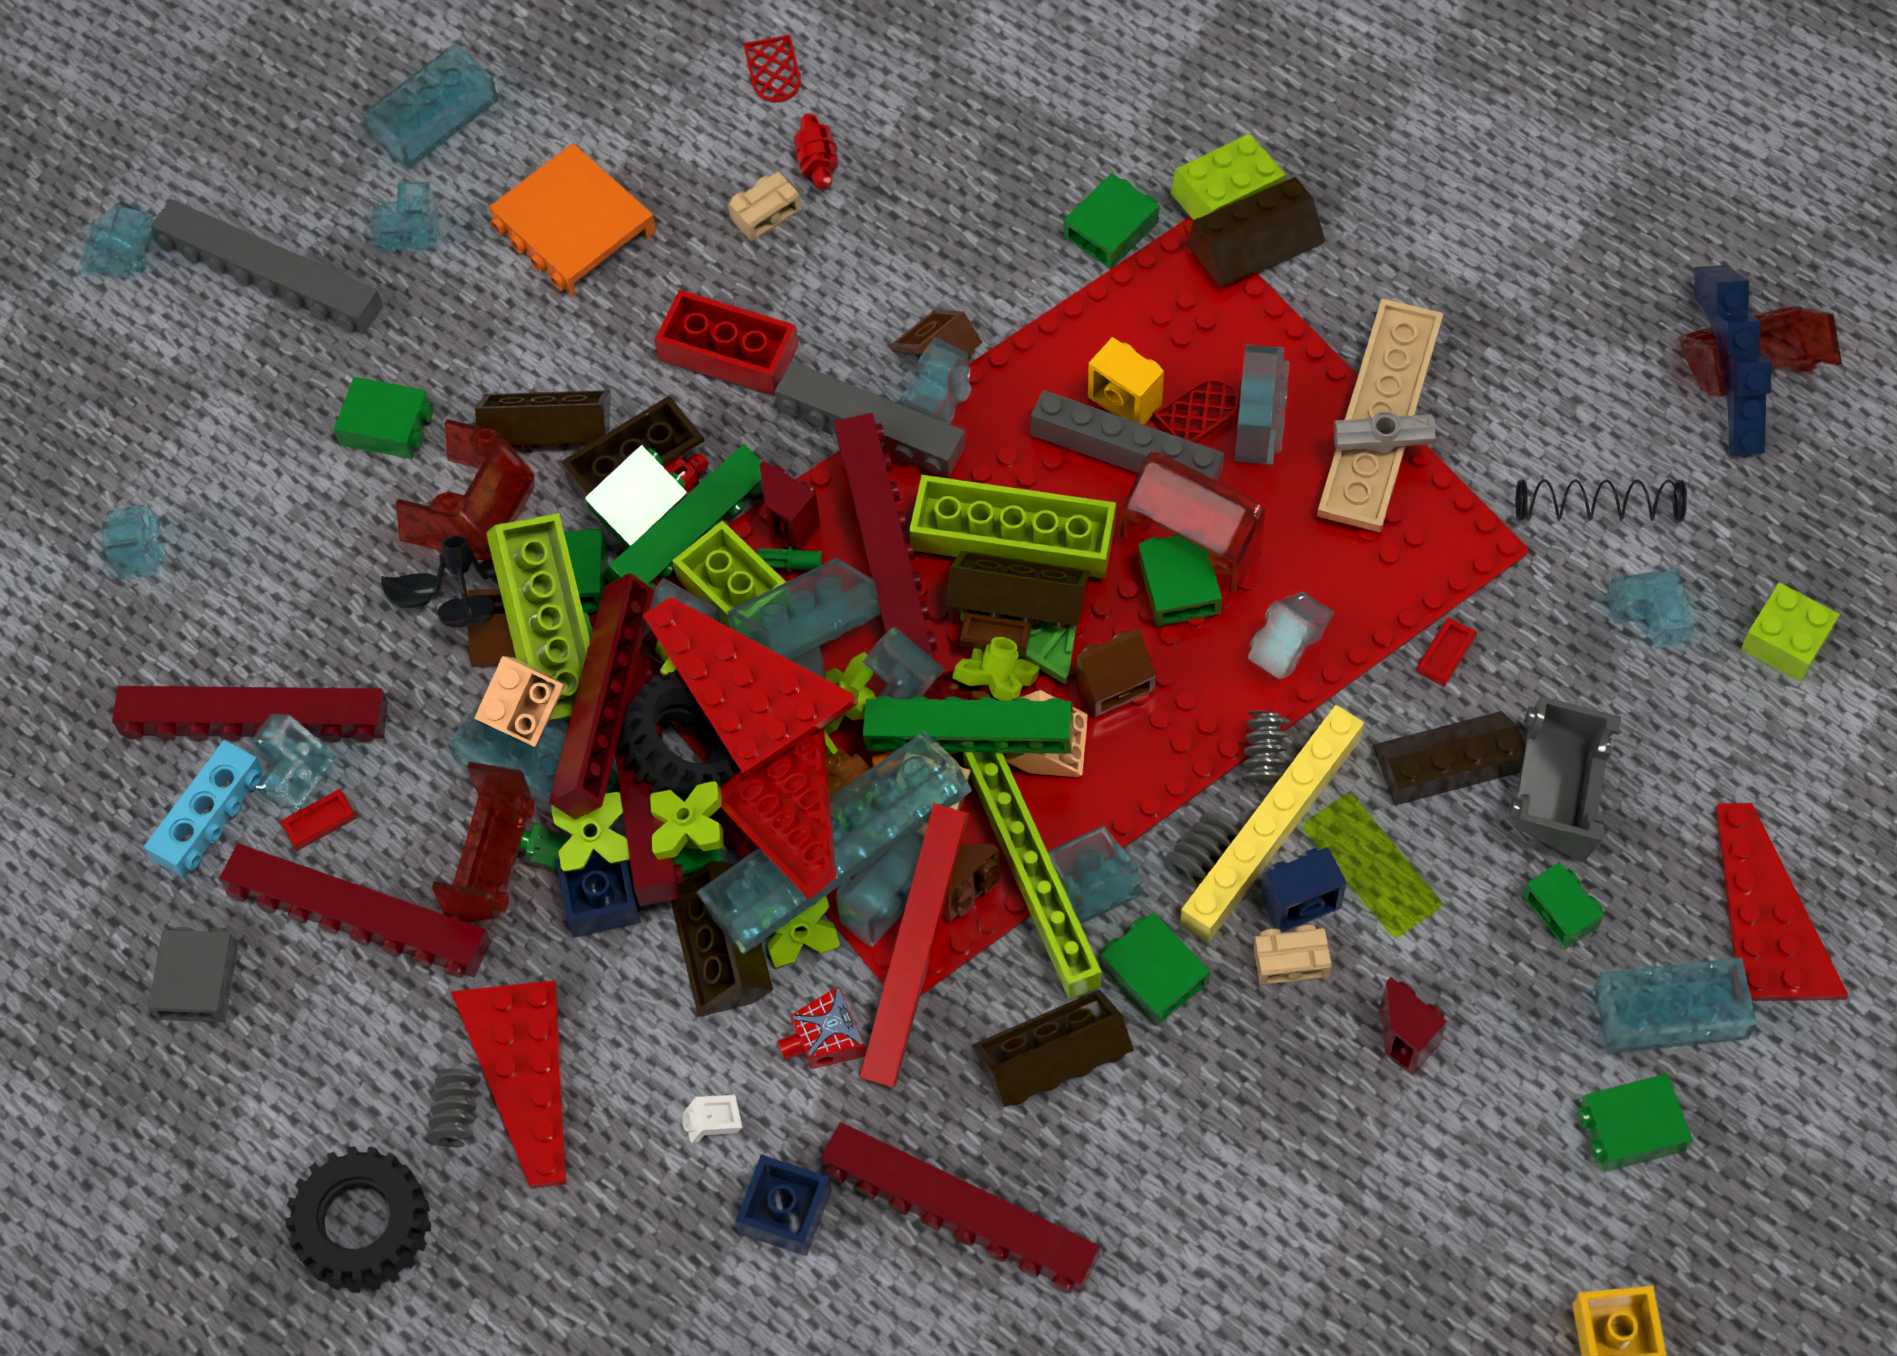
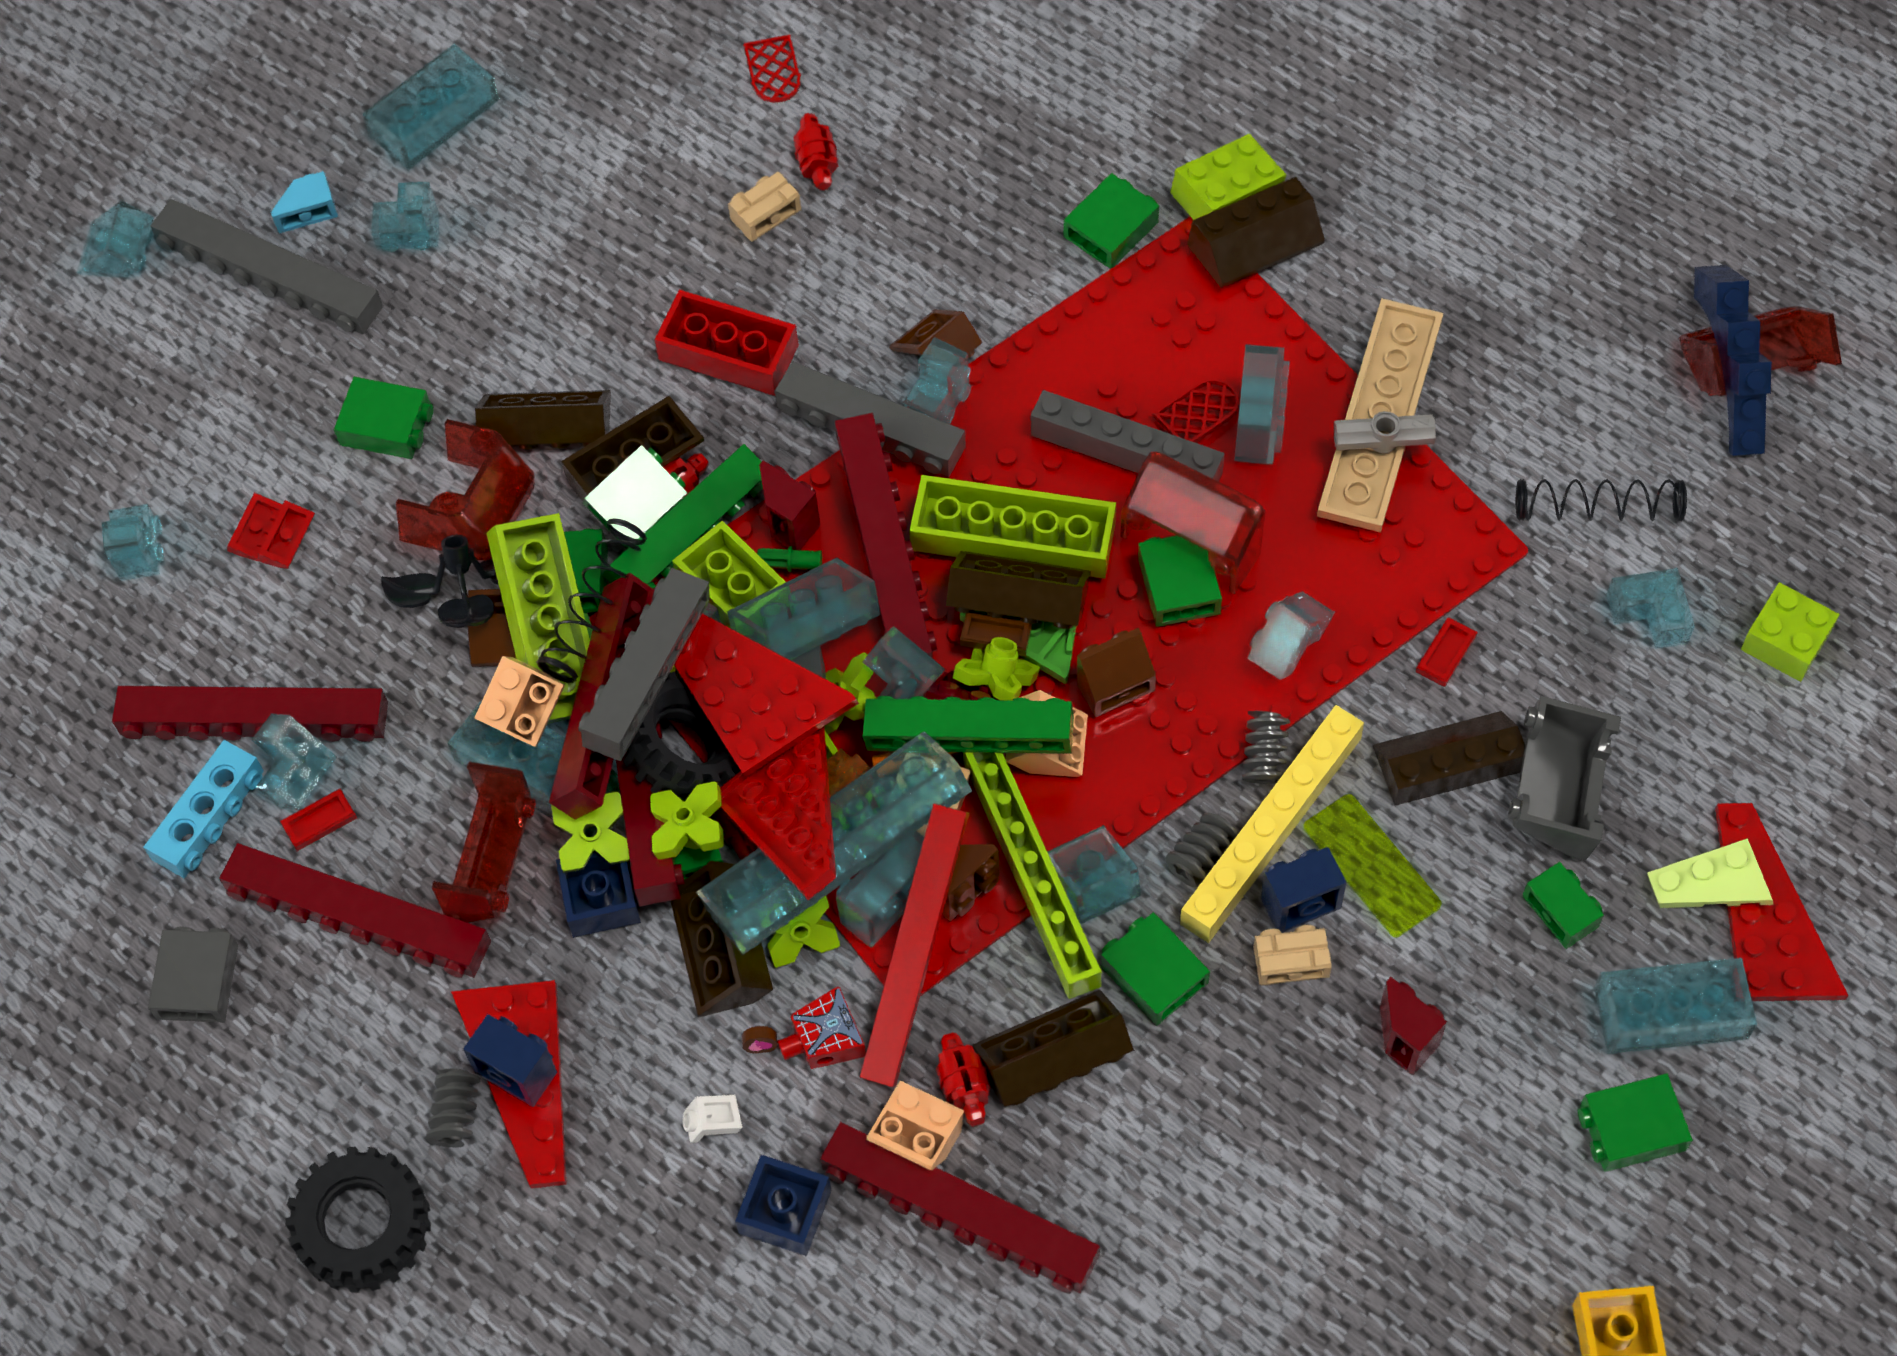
(270, 531): none -> red slope
(304, 203): none -> medium azure slope
(511, 1059): none -> dark blue brick
(542, 847): green bracket -> none
(569, 217): orange panel -> none
(624, 539): none -> black piece
(644, 664): none -> dark grey brick
(759, 1039): none -> reddish brown tile
(917, 1126): none -> light nougat slope
(961, 1071): none -> red piece
(1125, 382): yellow brick -> none
(1715, 877): none -> yellowish green wing

